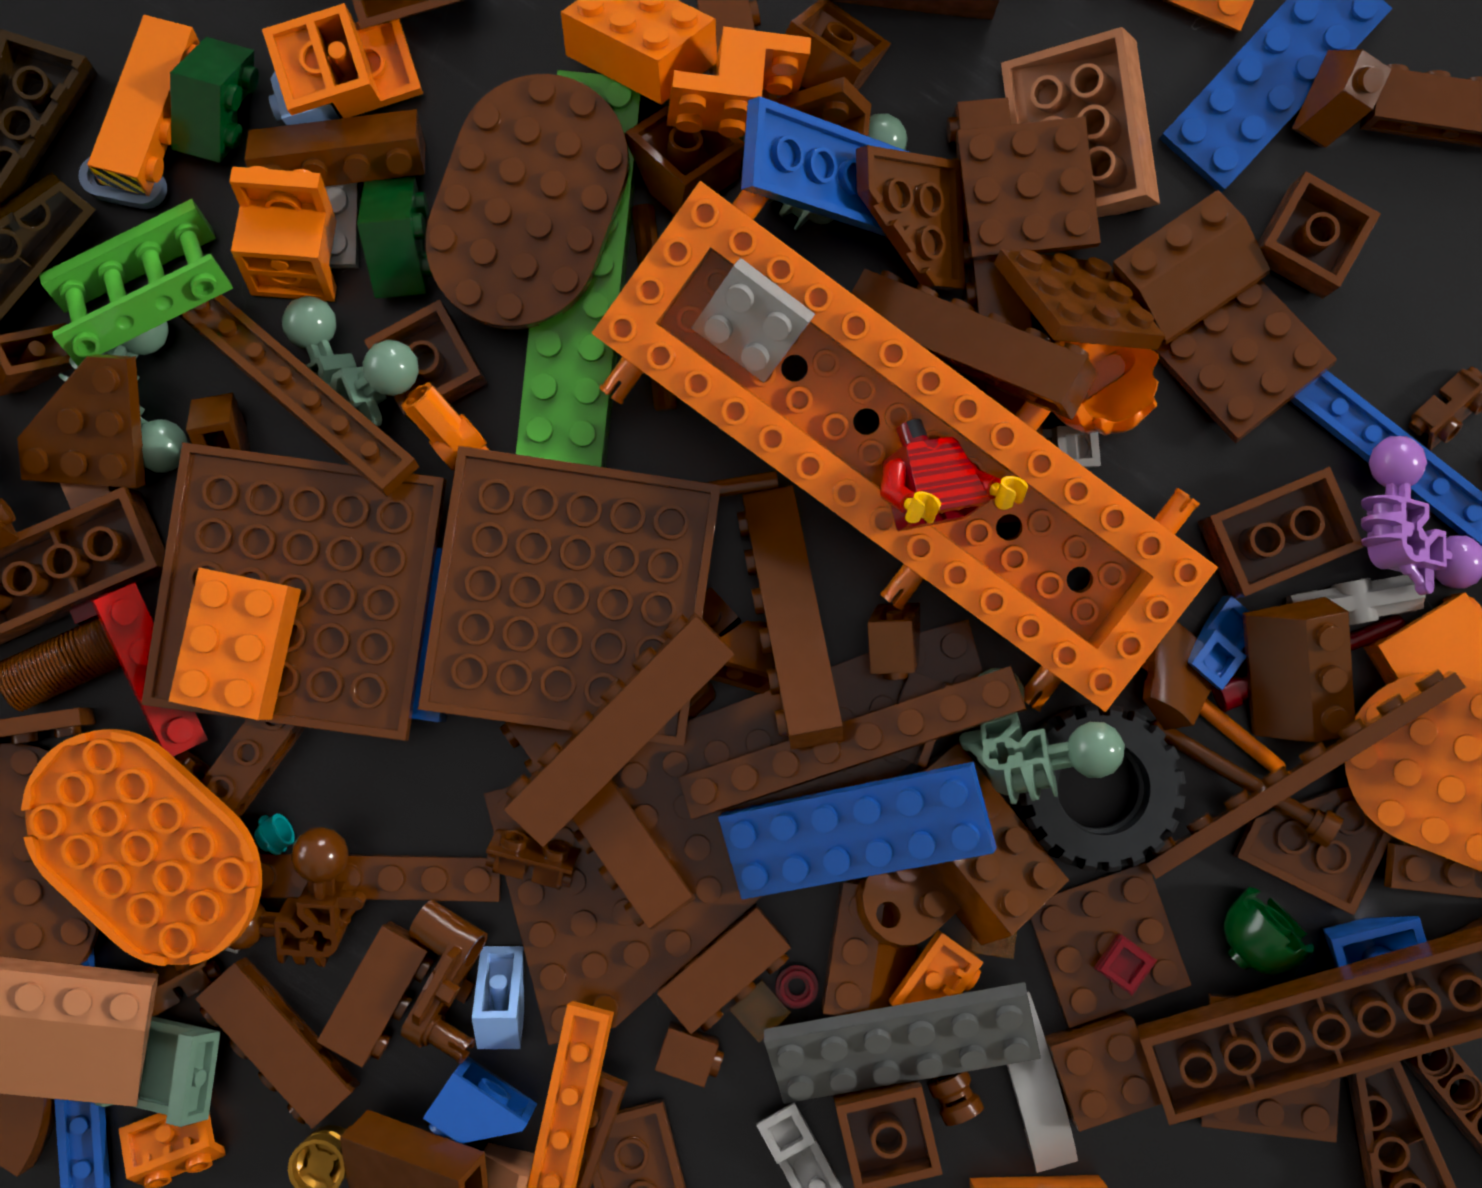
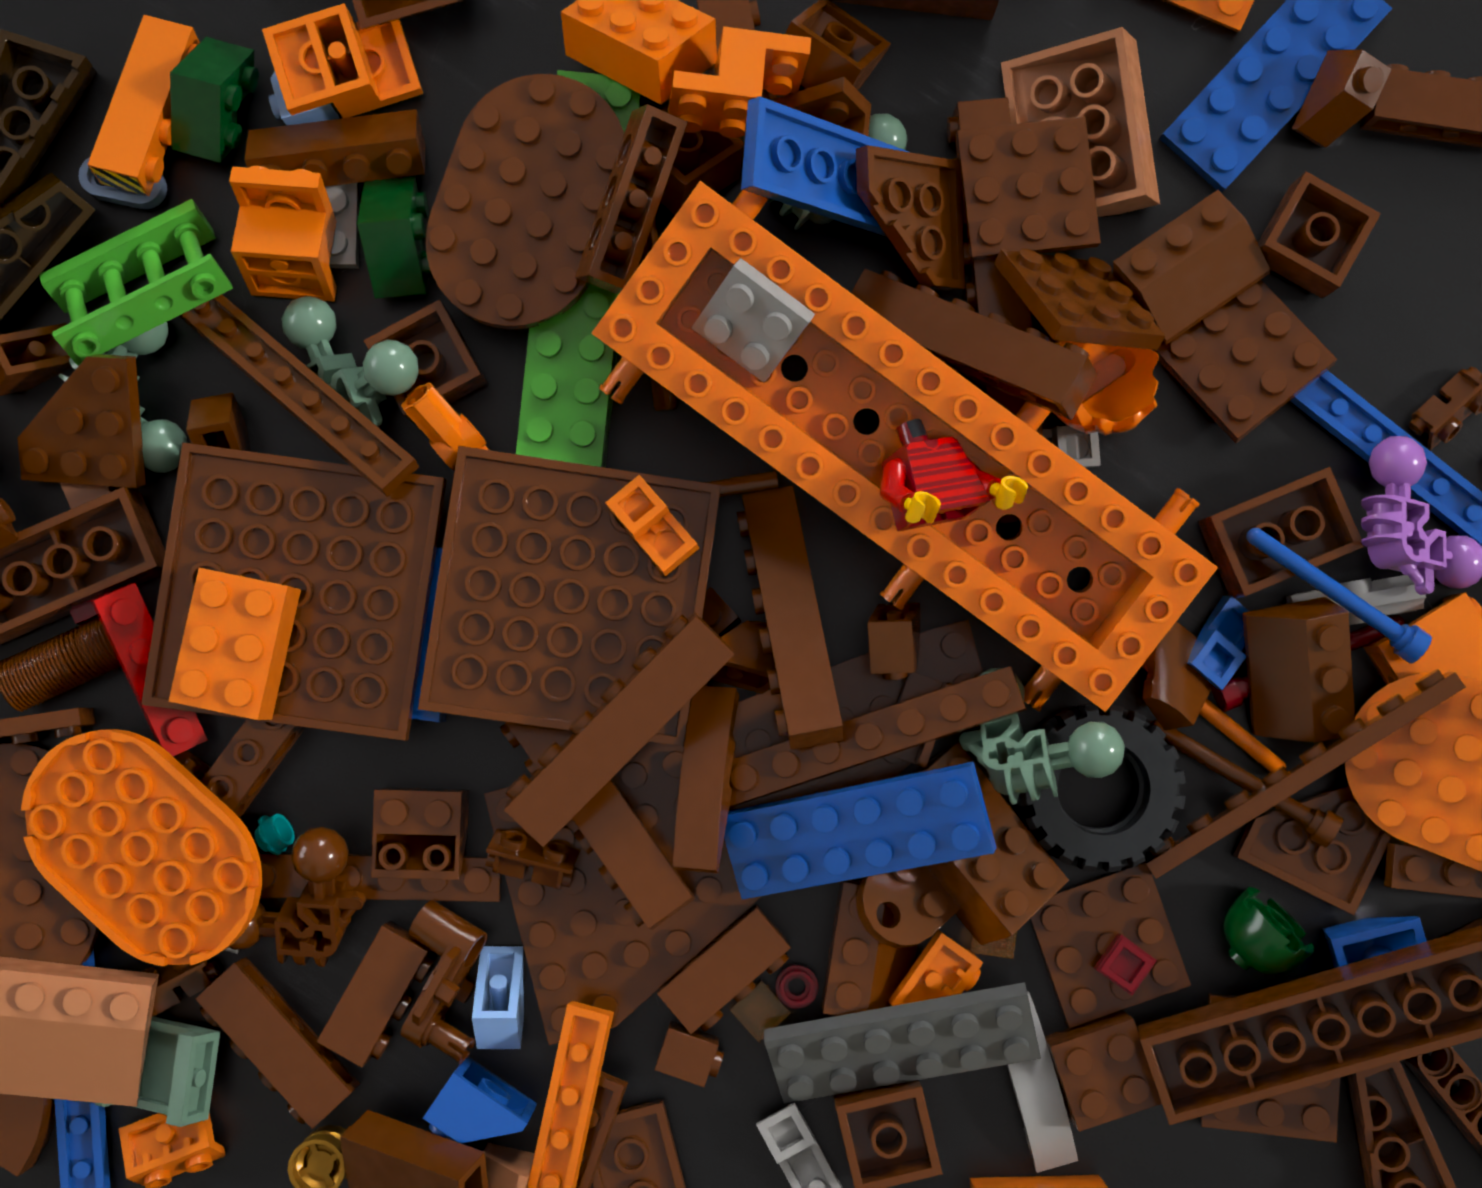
(419, 833): none -> reddish brown slope
(631, 198): none -> reddish brown brick
(652, 525): none -> orange slope
(705, 779): none -> reddish brown slope
(955, 1097): reddish brown wheel -> none
(1408, 641): none -> blue piece

